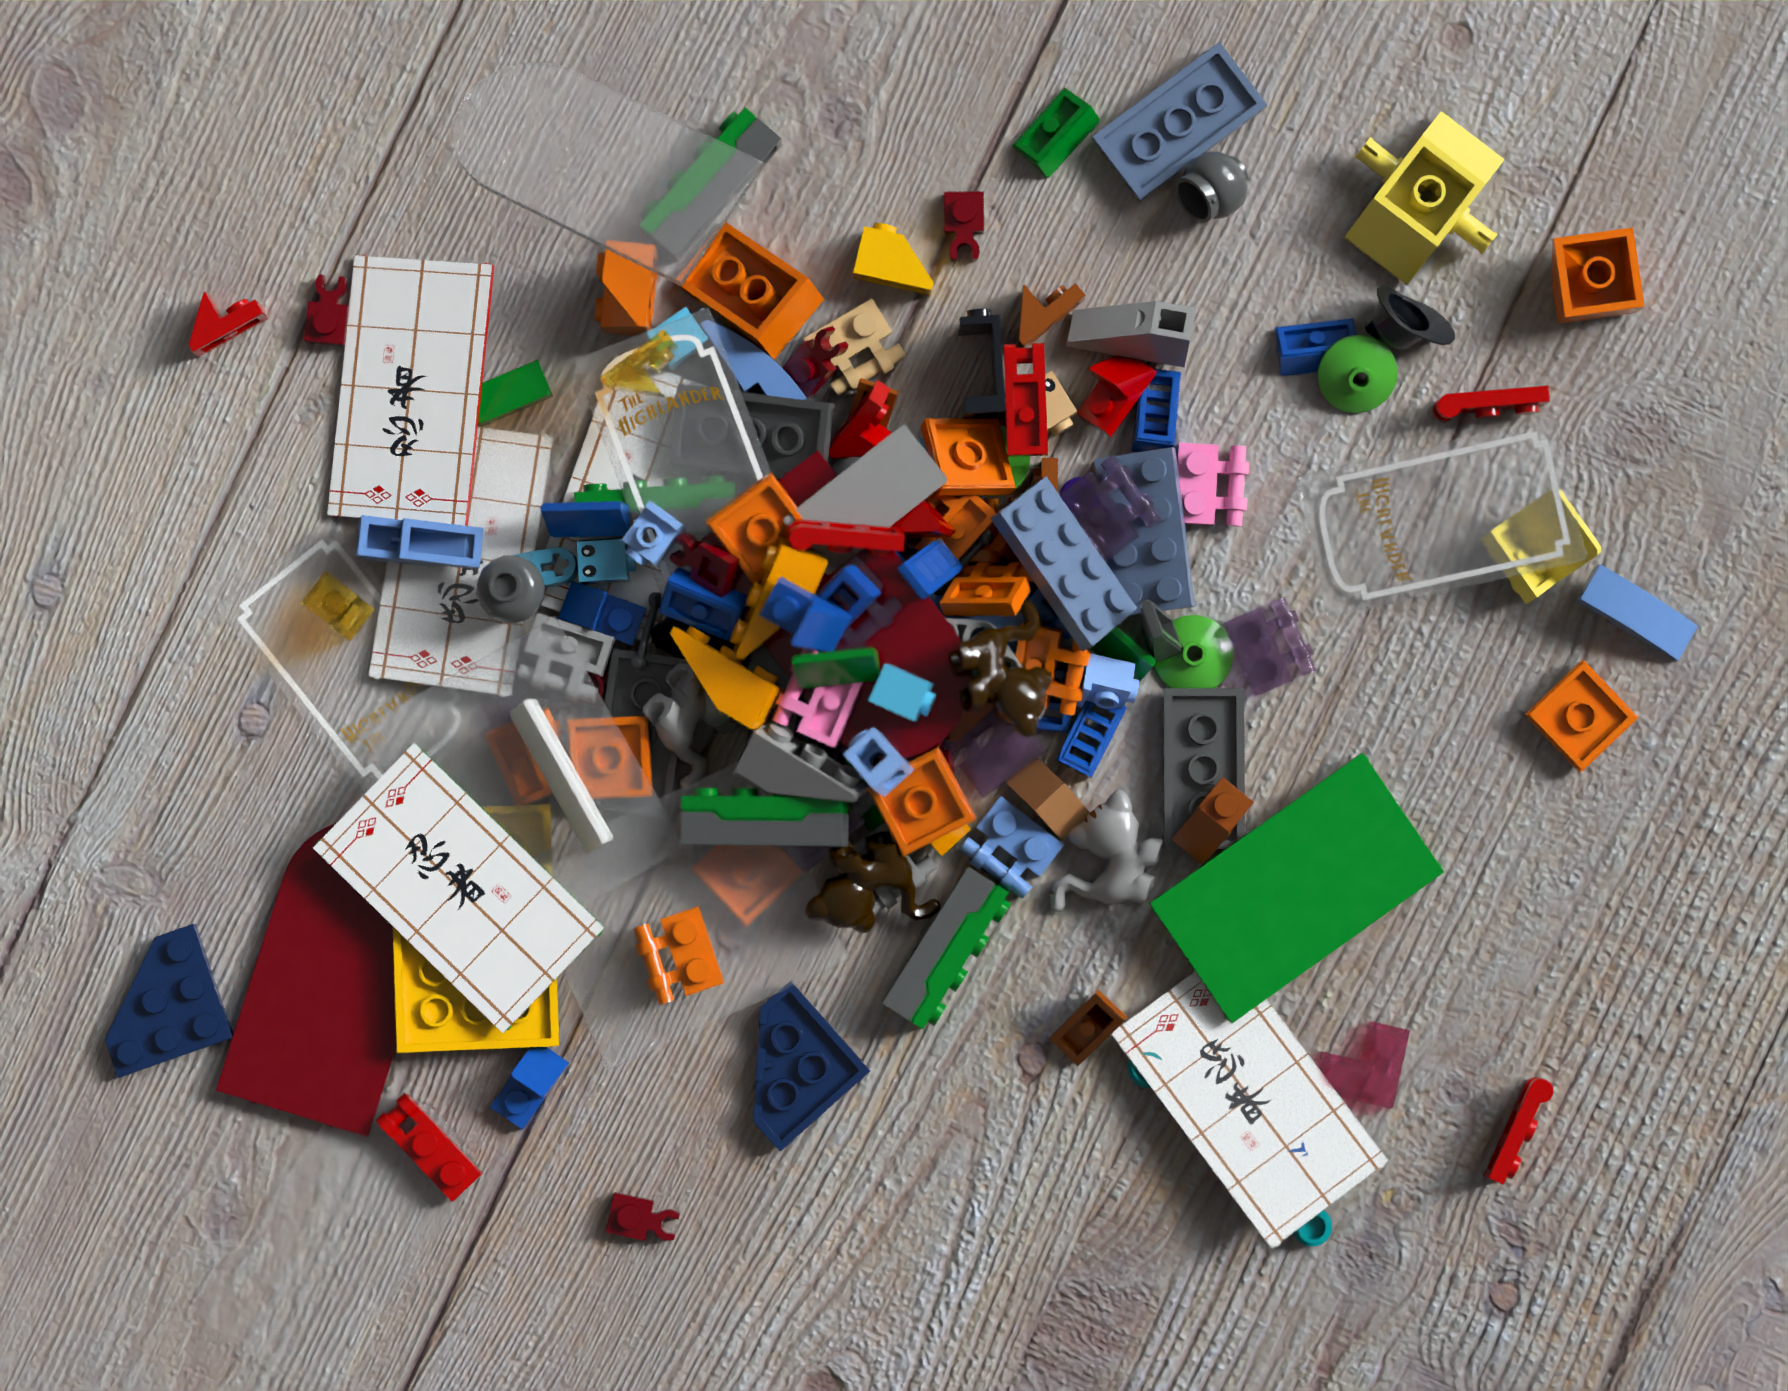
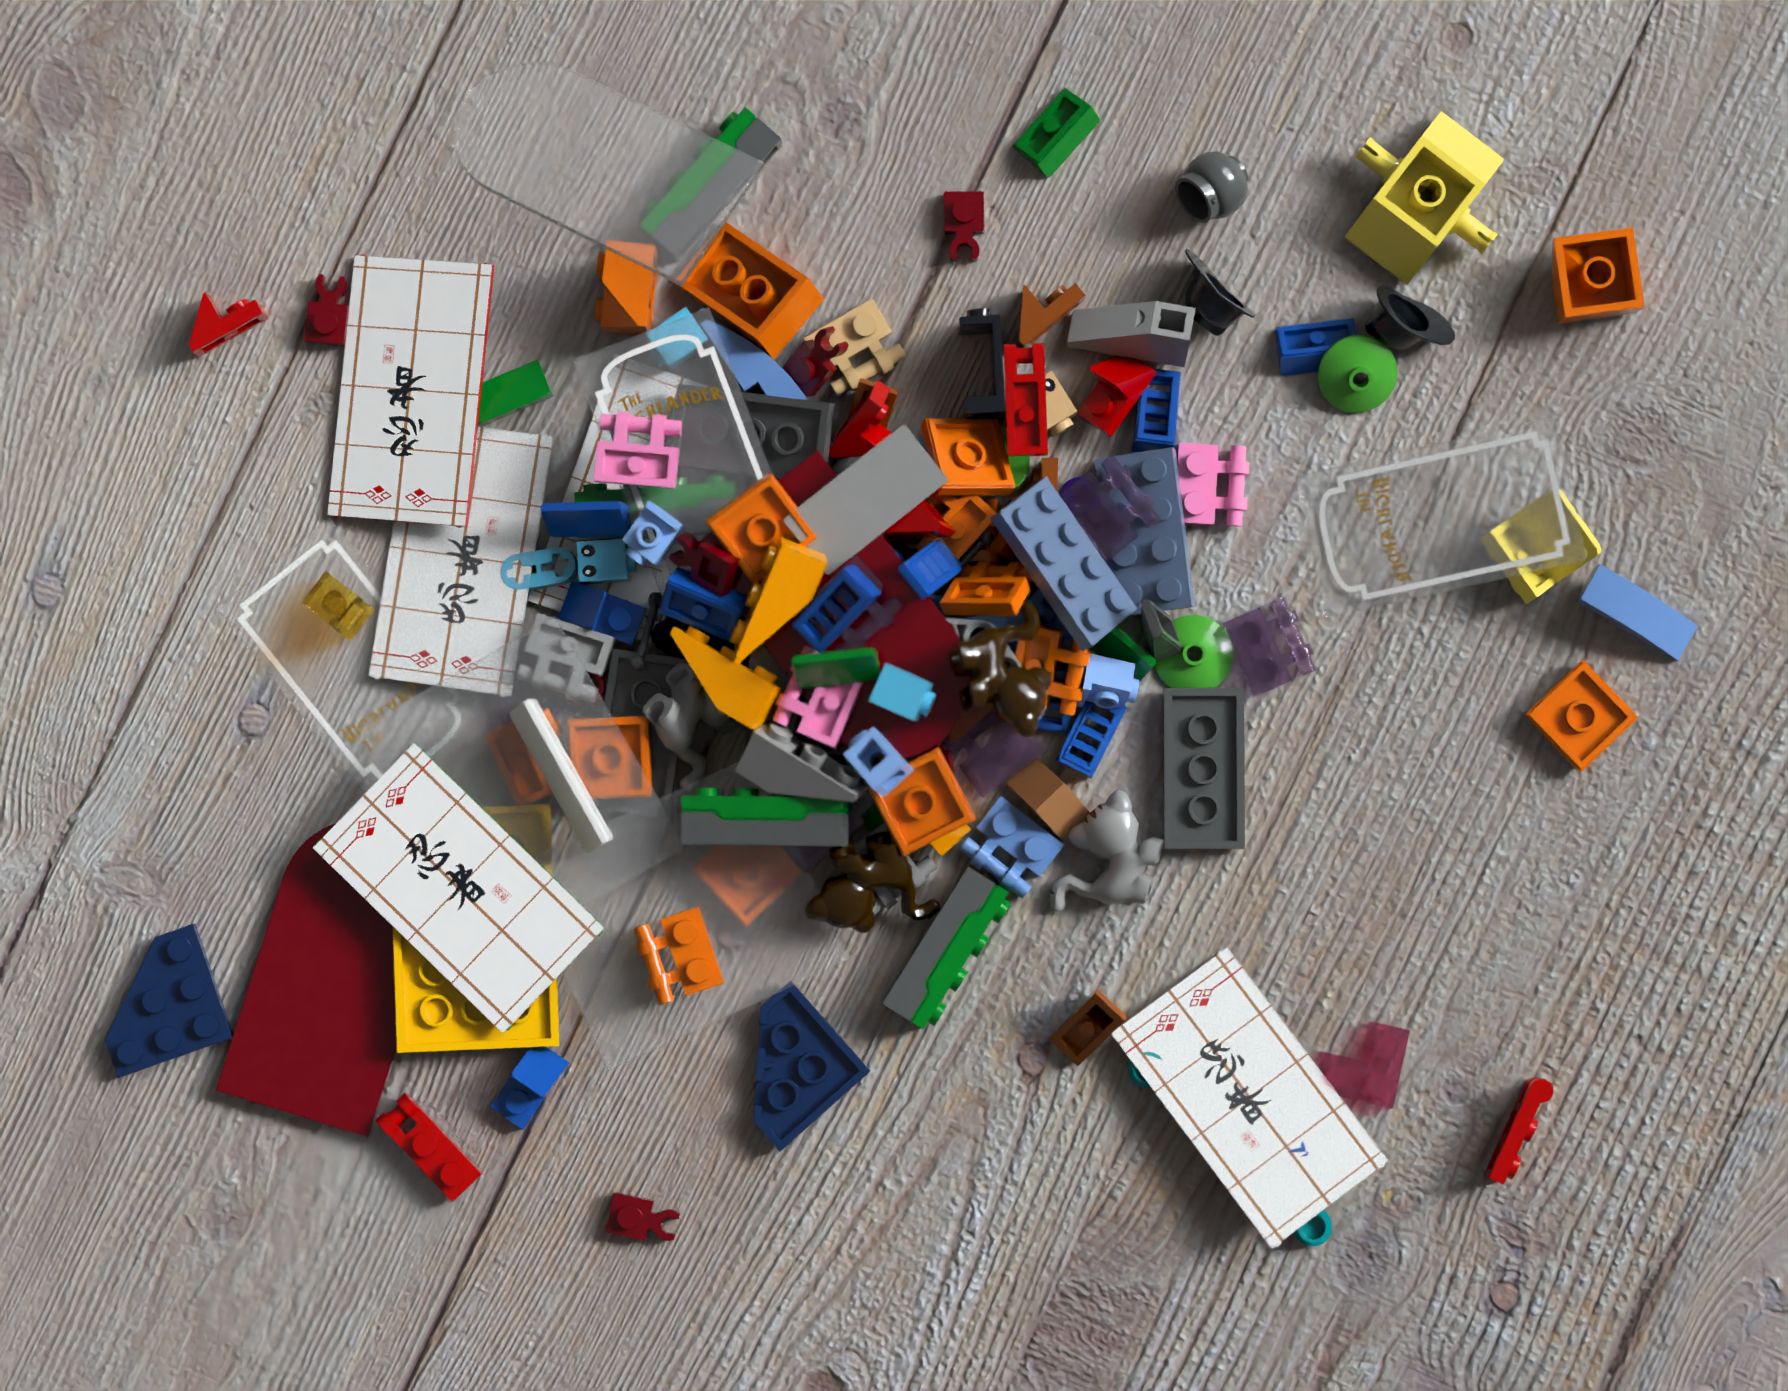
(418, 542): medium blue slope -> none
(510, 589): dark grey piece -> none
(632, 374): clear yellow slope -> none
(638, 463): none -> bright pink plate
(808, 617): blue slope -> none
(843, 536): red plate -> none
(890, 261): yellow slope -> none
(1179, 121): sand blue plate -> none
(1212, 821): dark orange slope -> none
(1214, 304): none -> black piece
(1296, 887): green piece -> none
(1489, 402): red plate -> none

